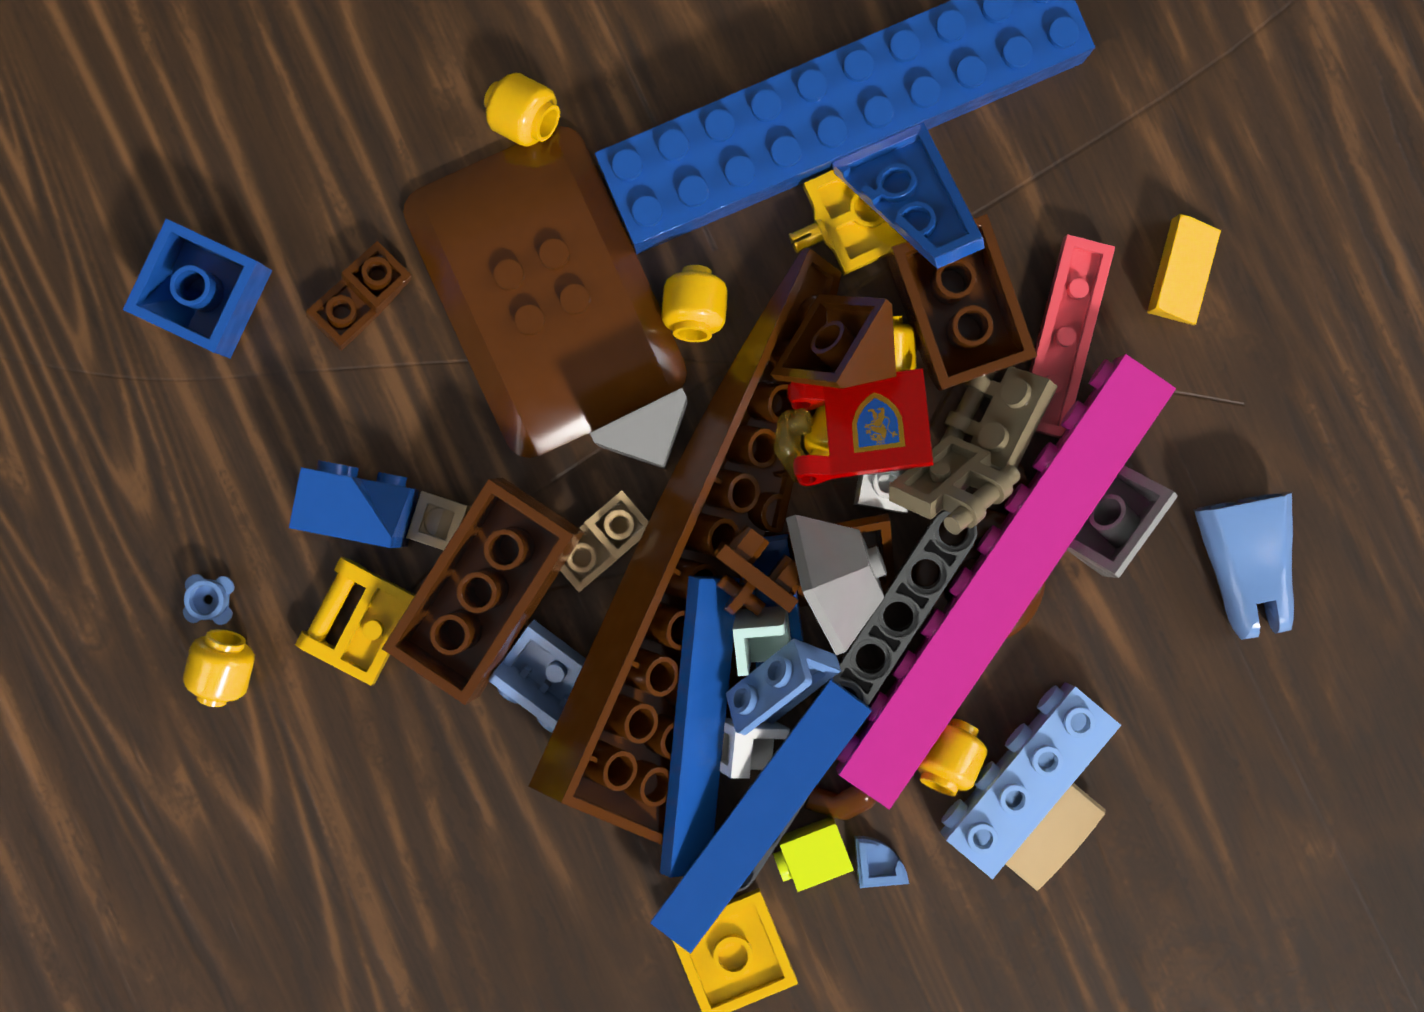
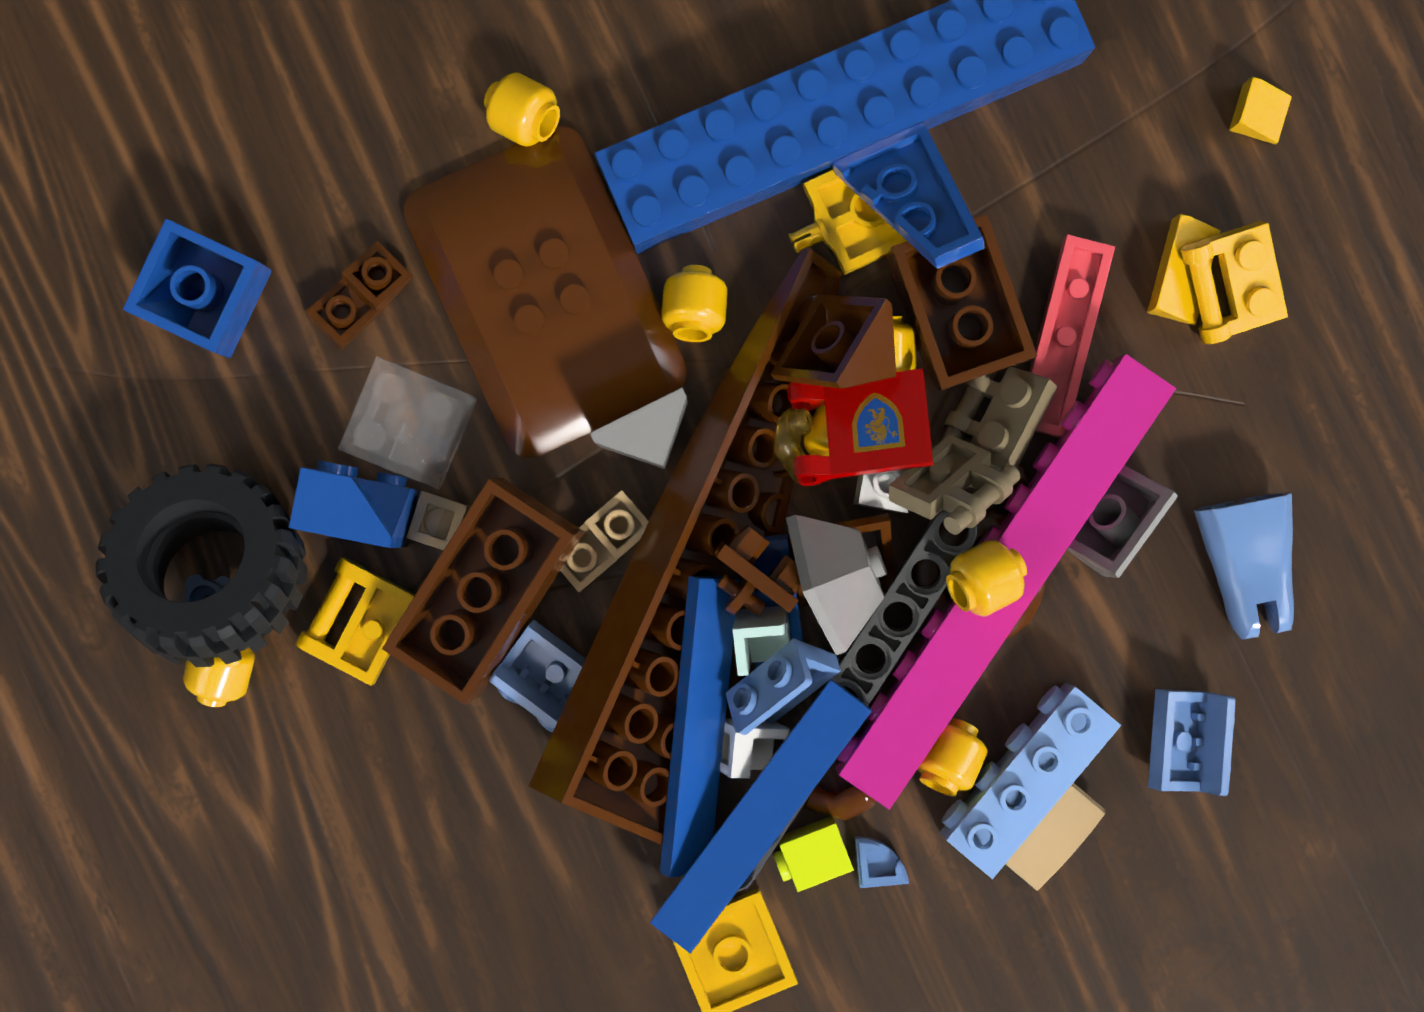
(168, 517): none -> black tyre
(407, 423): none -> clear slope
(986, 578): none -> yellow head
(1191, 741): none -> medium blue bracket
(1248, 277): none -> yellow plate
(1260, 111): none -> yellow slope

